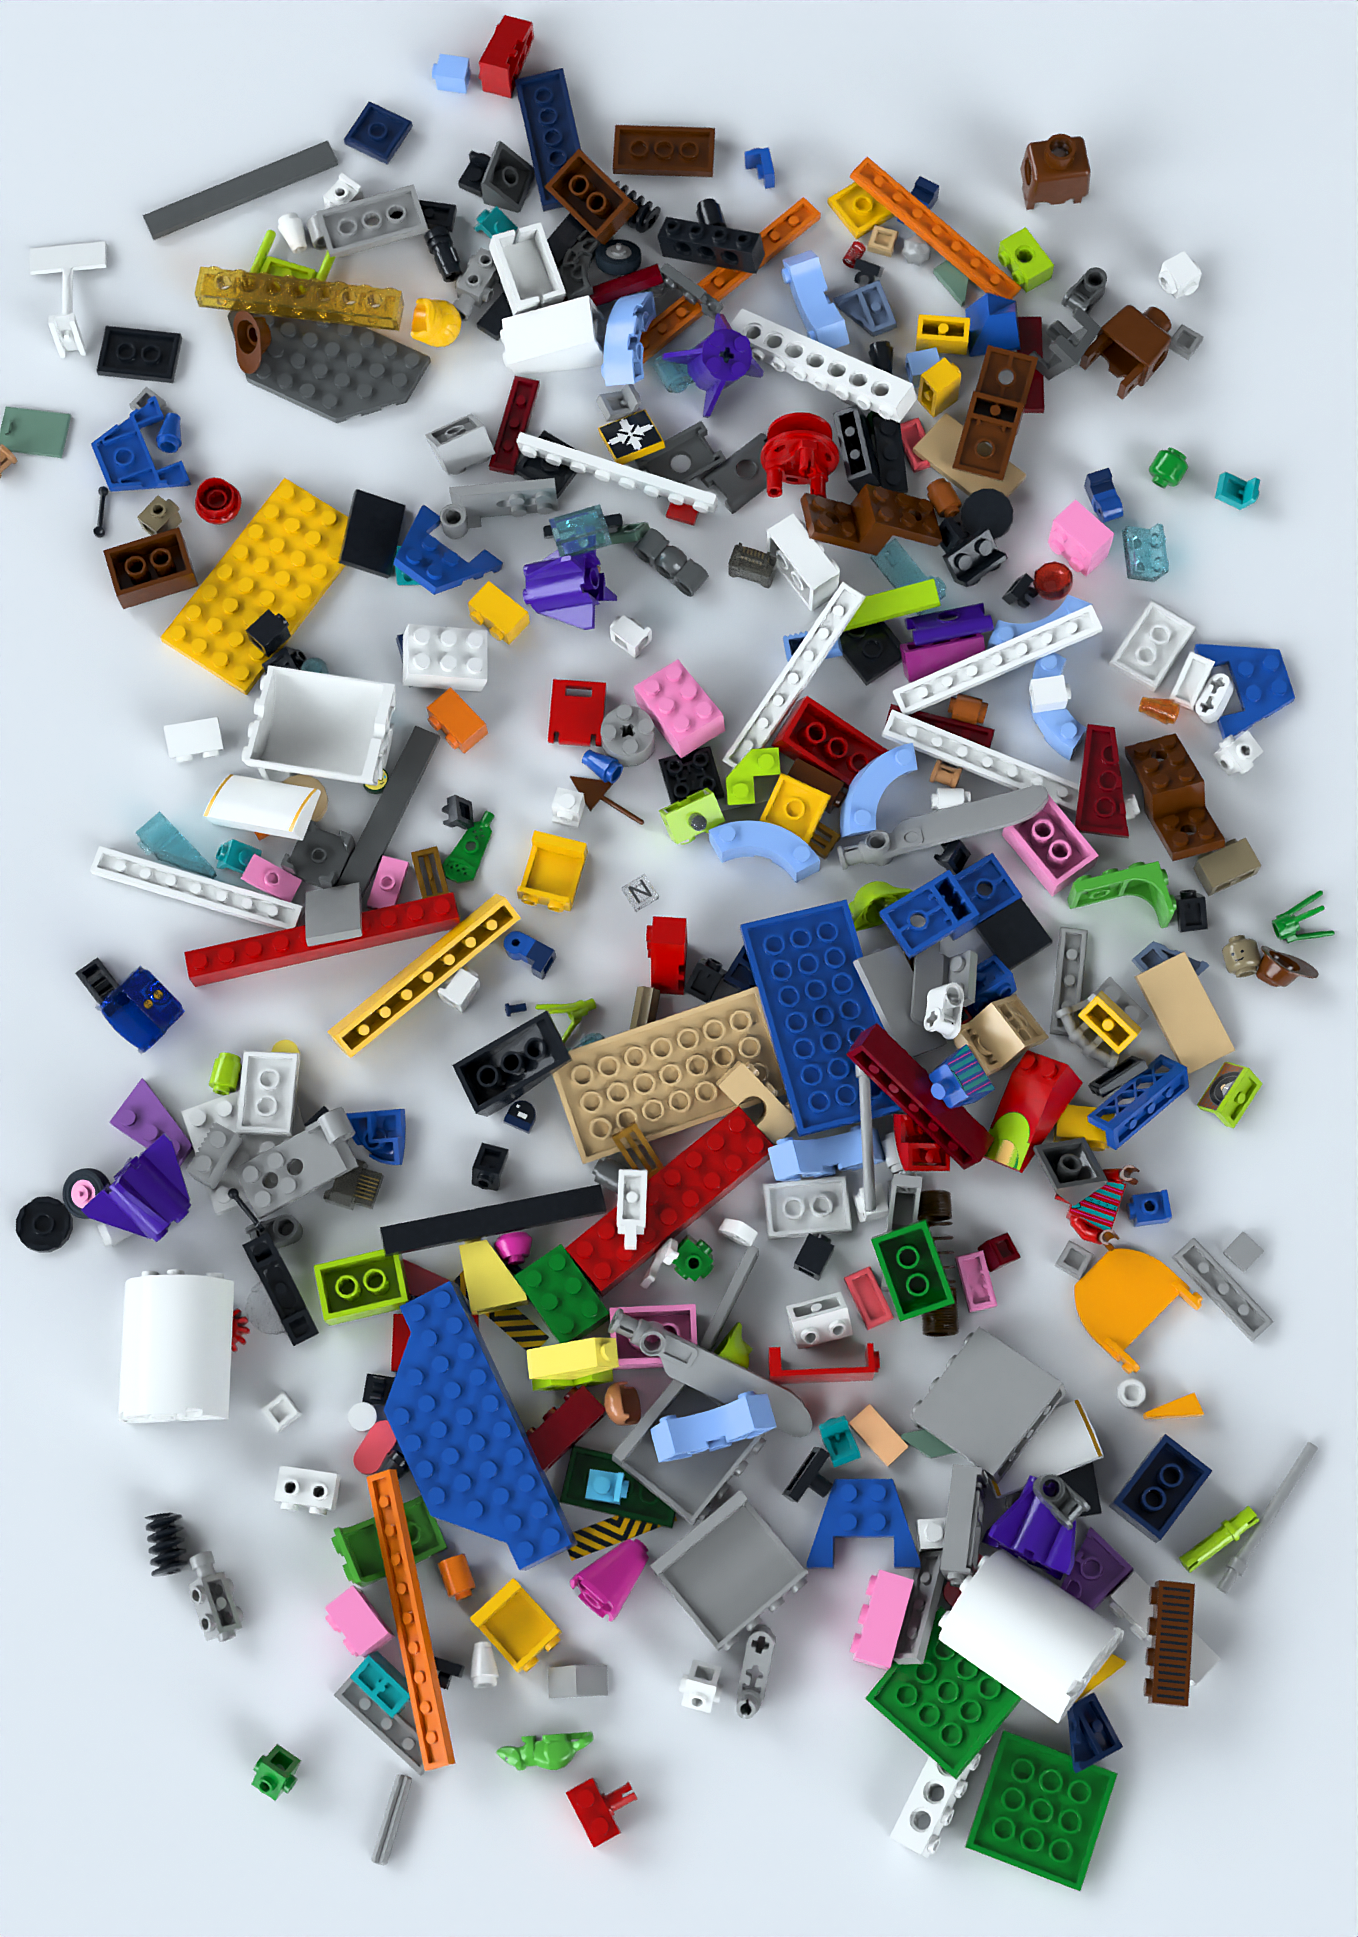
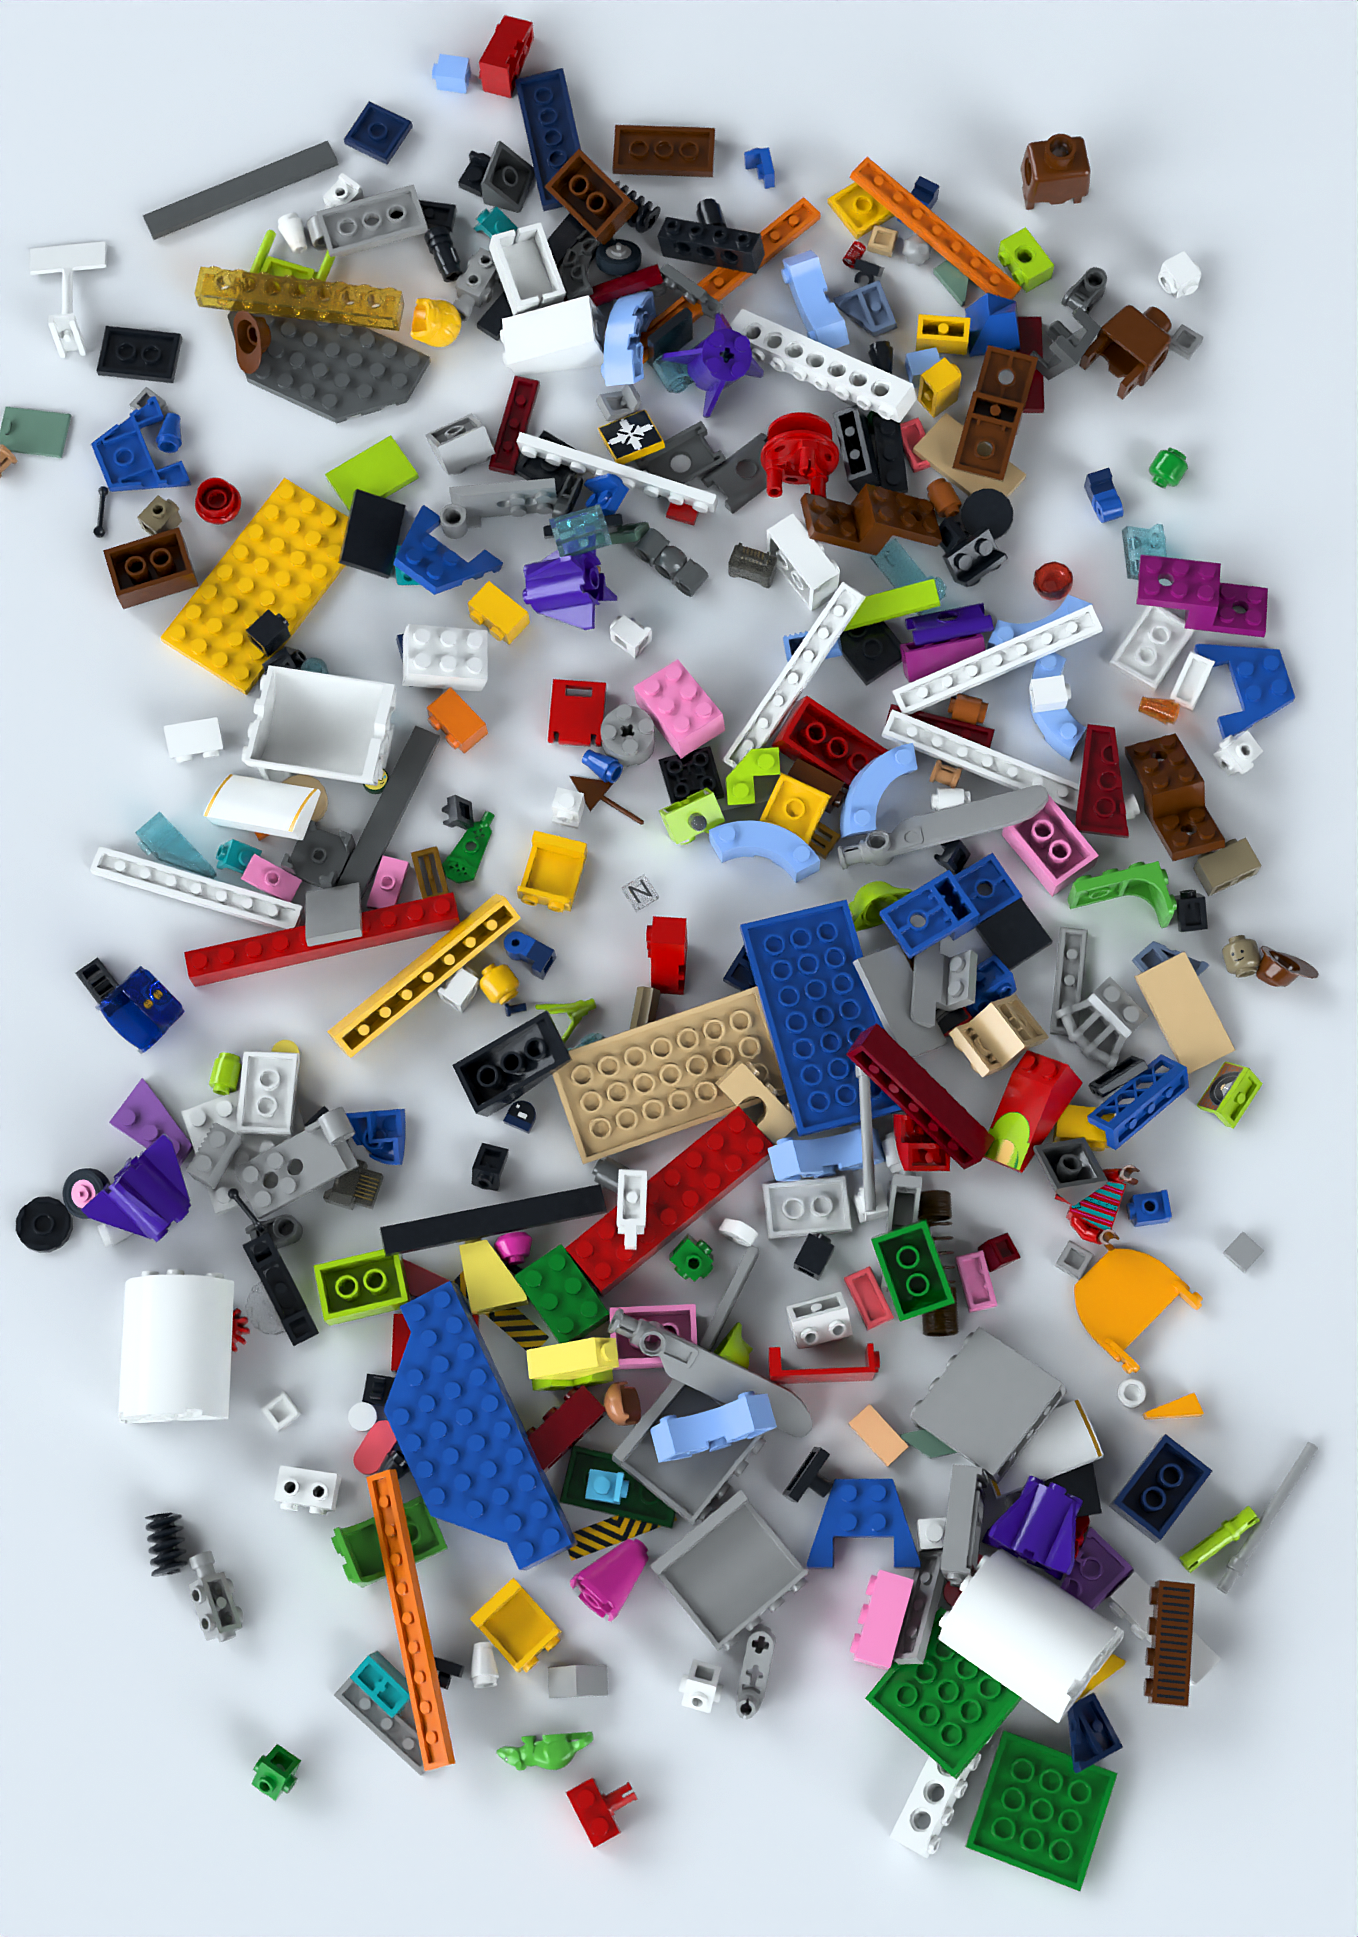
(359, 1622): bright pink brick -> none
(376, 470): none -> lime tile
(391, 1819): light grey axle -> none
(457, 1577): orange brick -> none
(499, 983): none -> yellow head
(568, 496): none -> dark grey piece
(607, 491): none -> blue bracket
(625, 1133): pearl gold tile -> none
(665, 1254): white helmet -> none
(671, 335): none -> black tile
(705, 979): black bracket -> none
(839, 1441): teal bracket -> none
(943, 1009): white piece -> none
(960, 1079): blue torso -> none
(1018, 591): black tile -> none
(1064, 1503): dark grey piece -> none
(1080, 538): bright pink brick -> none
(1081, 1526): none -> red piece
(1110, 1022): yellow brick -> none
(1202, 596): none -> magenta bracket
(1211, 697): white beam -> none
(1222, 1289): light grey tile -> none
(1237, 491): teal bracket -> none
(1286, 926): green plant -> none

